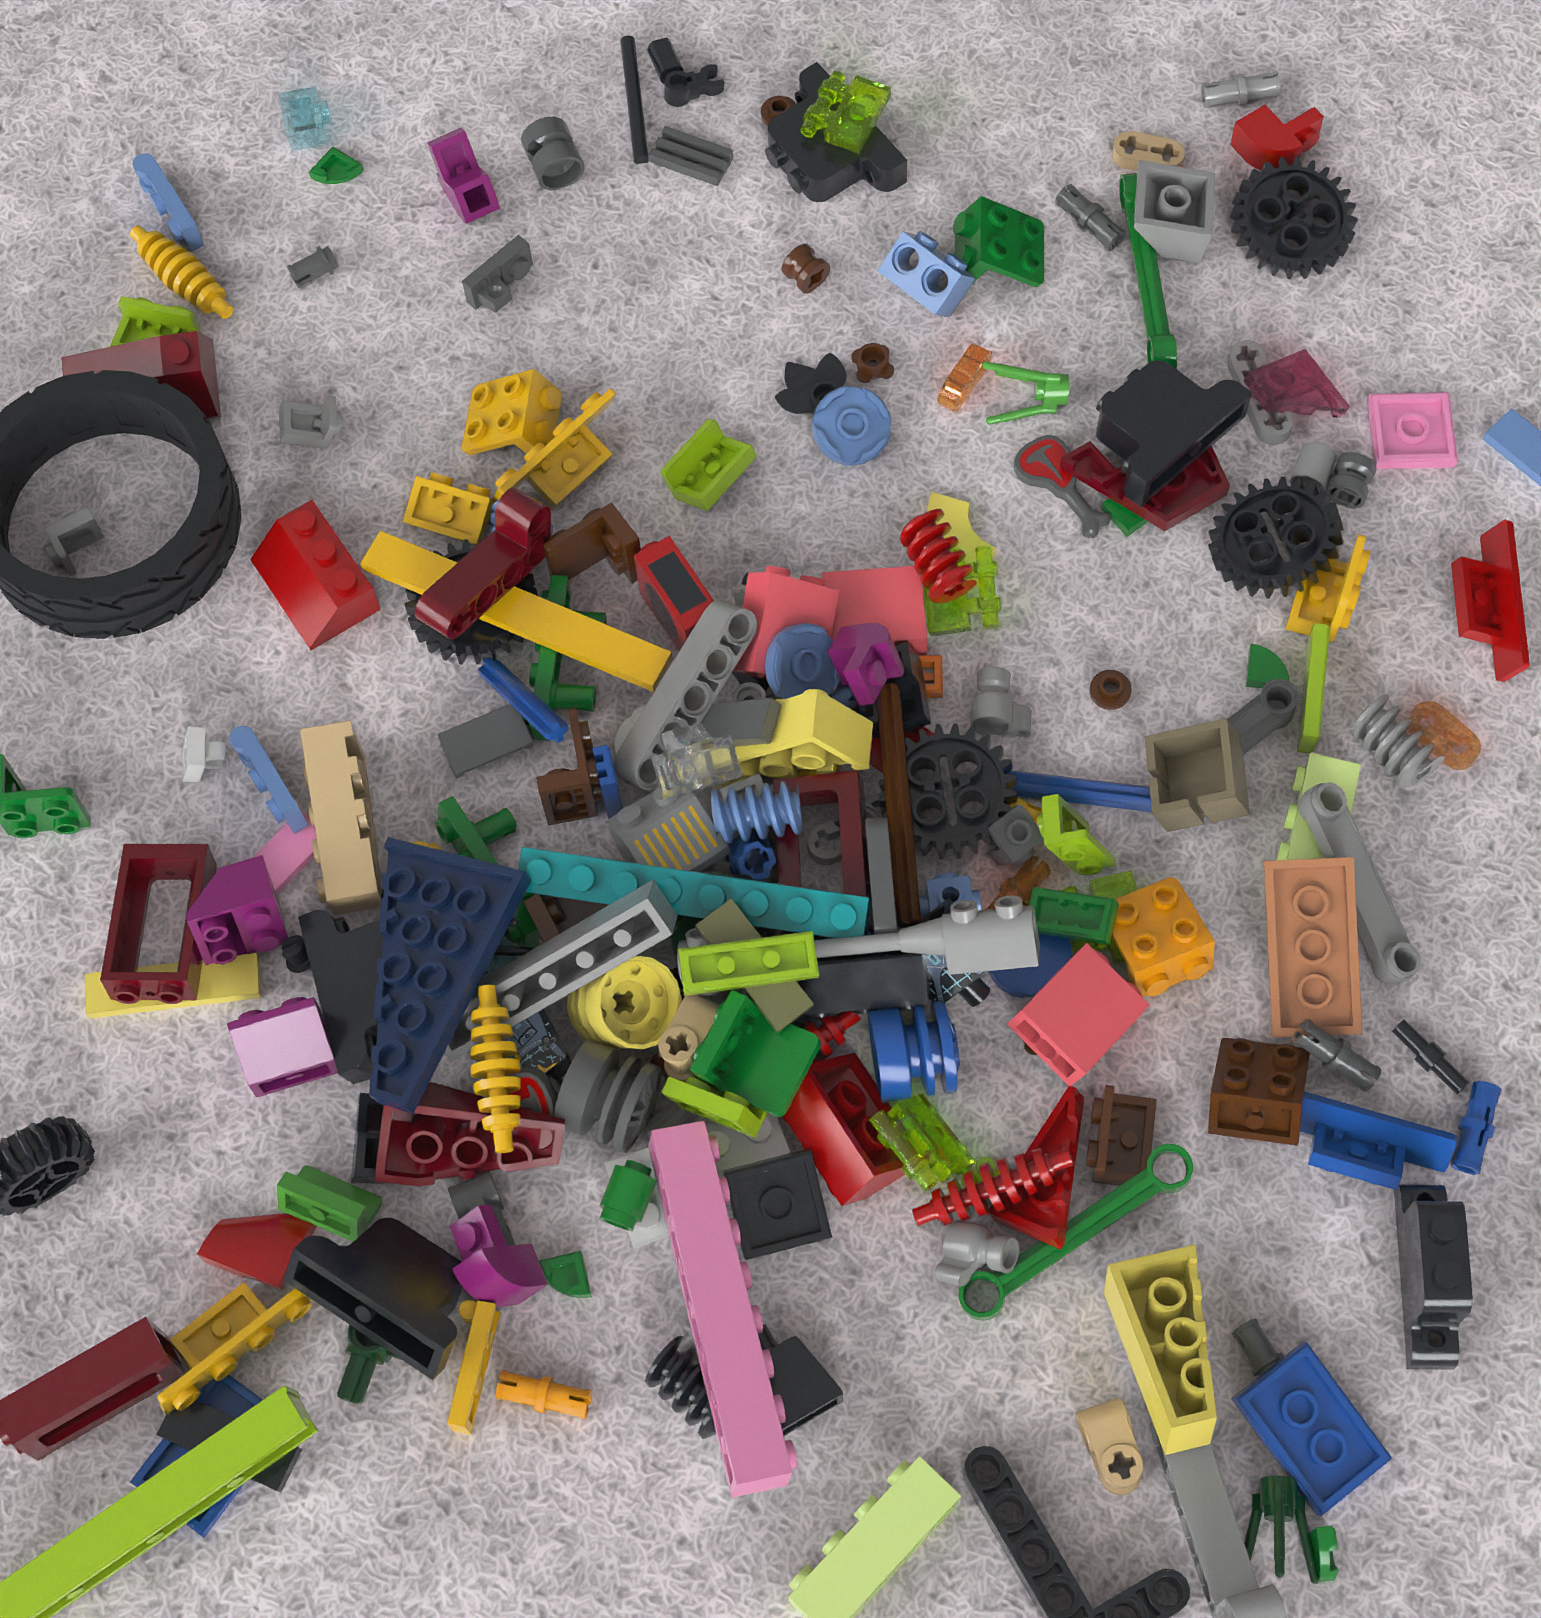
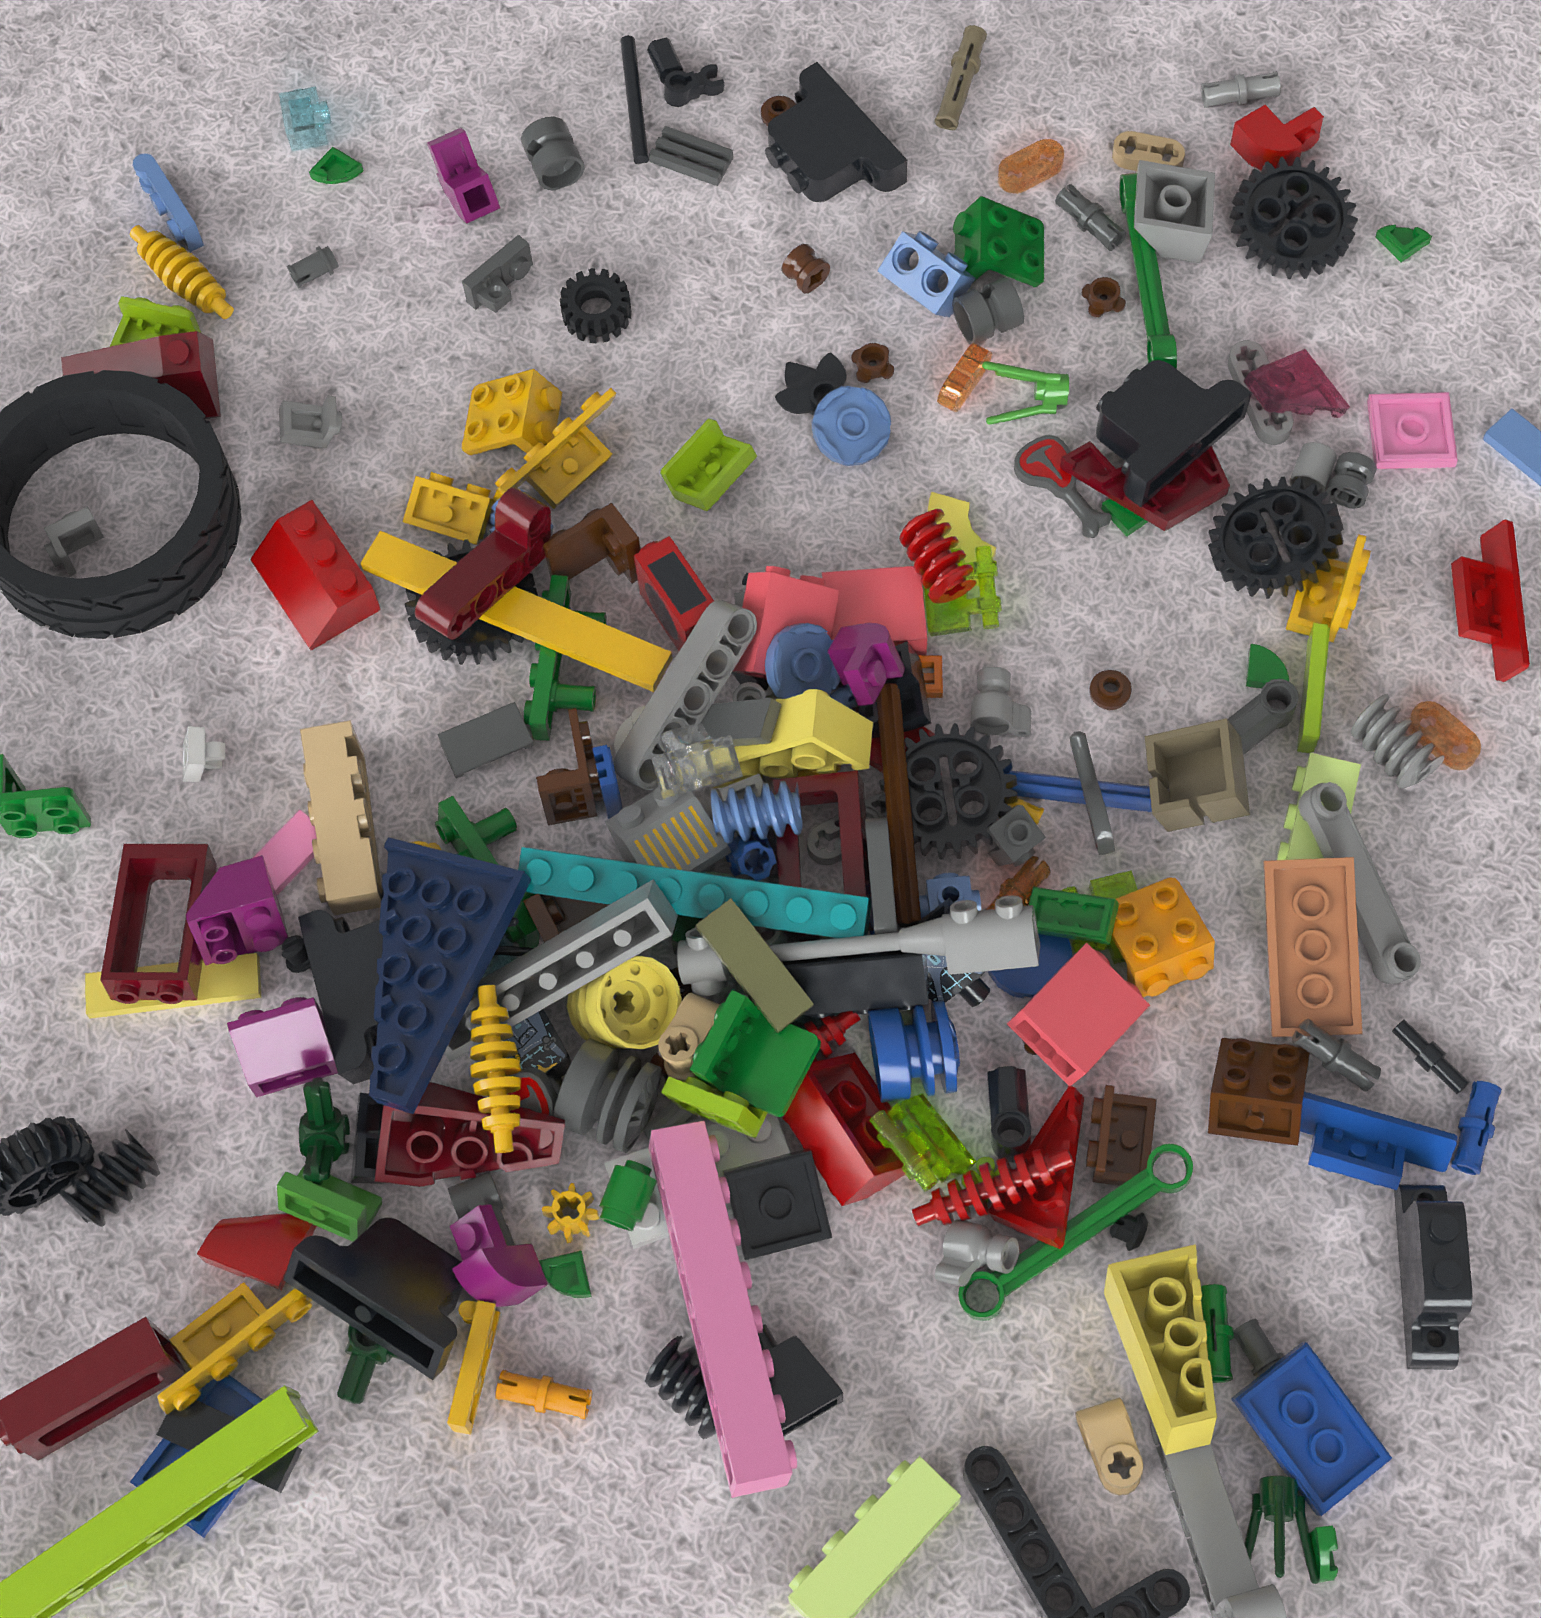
(110, 1180): none -> black piece
(267, 778): medium blue plate -> none
(321, 1131): none -> dark green axle
(523, 700): blue axle -> none
(566, 1223): none -> yellow gear
(595, 287): none -> black tyre
(748, 963): lime tile -> none
(855, 116): clear neon green plate -> none
(970, 45): none -> dark tan pin
(983, 312): none -> dark grey wheel
(1008, 1110): none -> black piece
(1032, 168): none -> clear orange beam
(1069, 837): lime bracket -> none
(1092, 794): none -> dark grey piece
(1103, 287): none -> reddish brown plate
(1130, 1230): none -> black piece
(1215, 1304): none -> green pin
(1403, 241): none -> green tile

